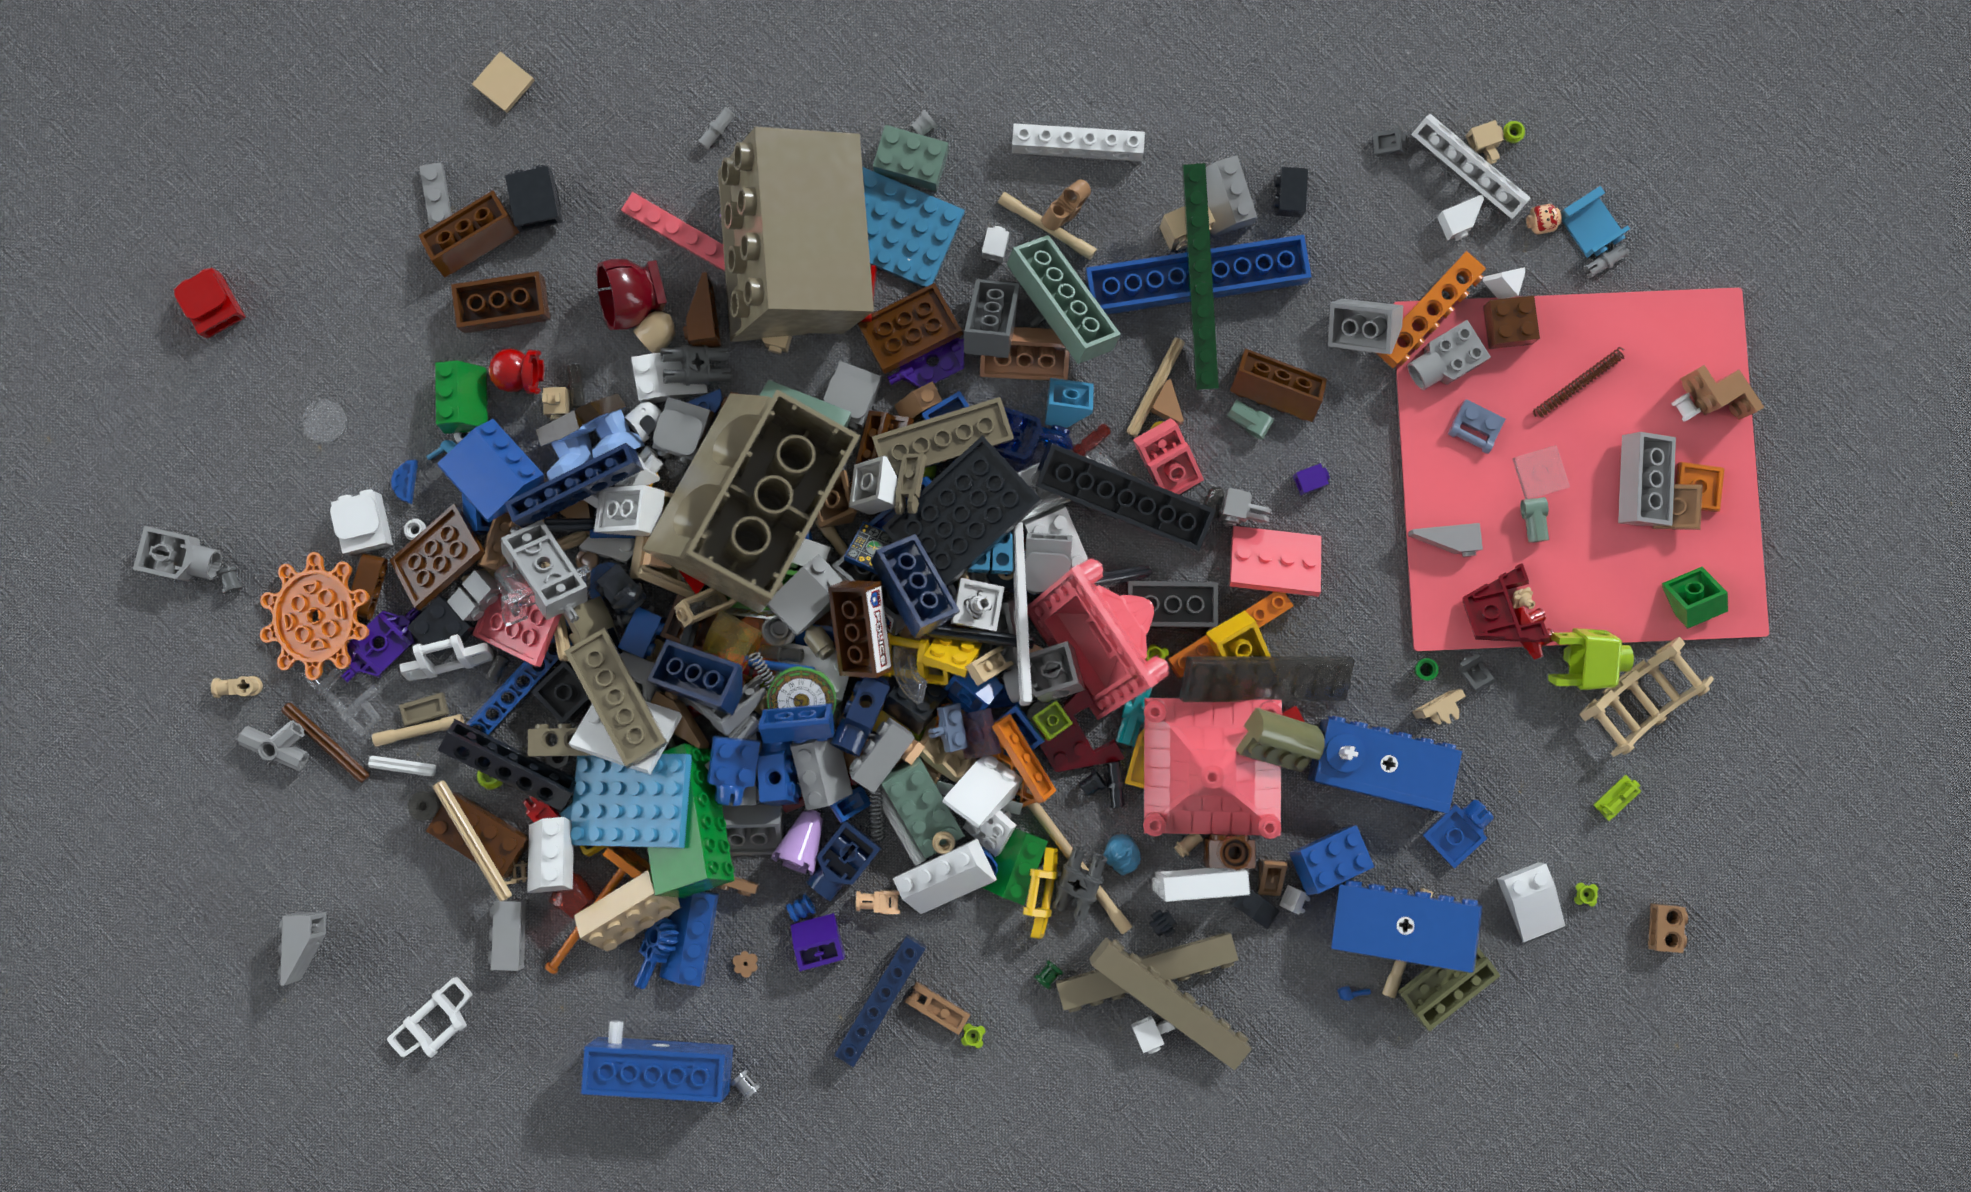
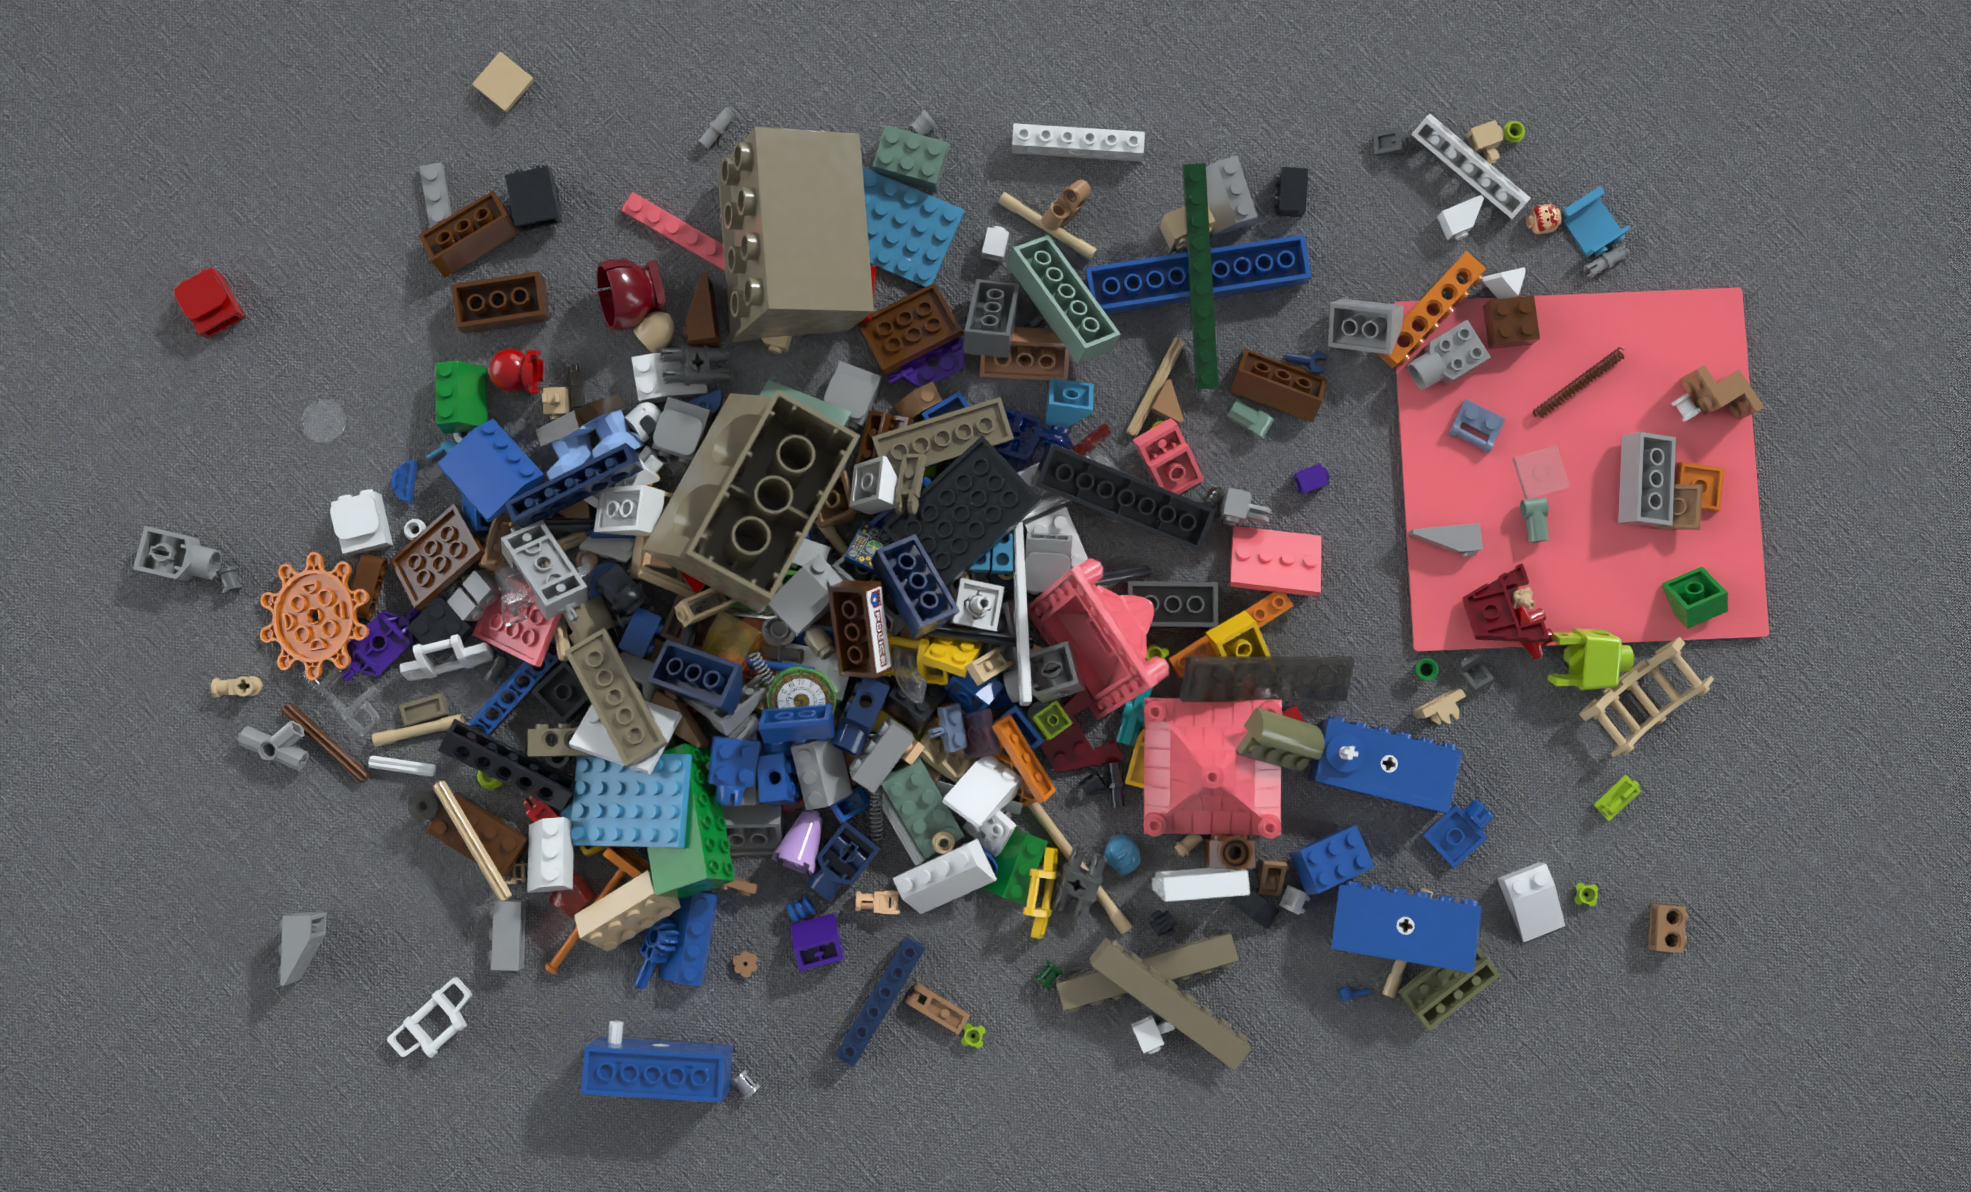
(1309, 361): none -> dark blue bar

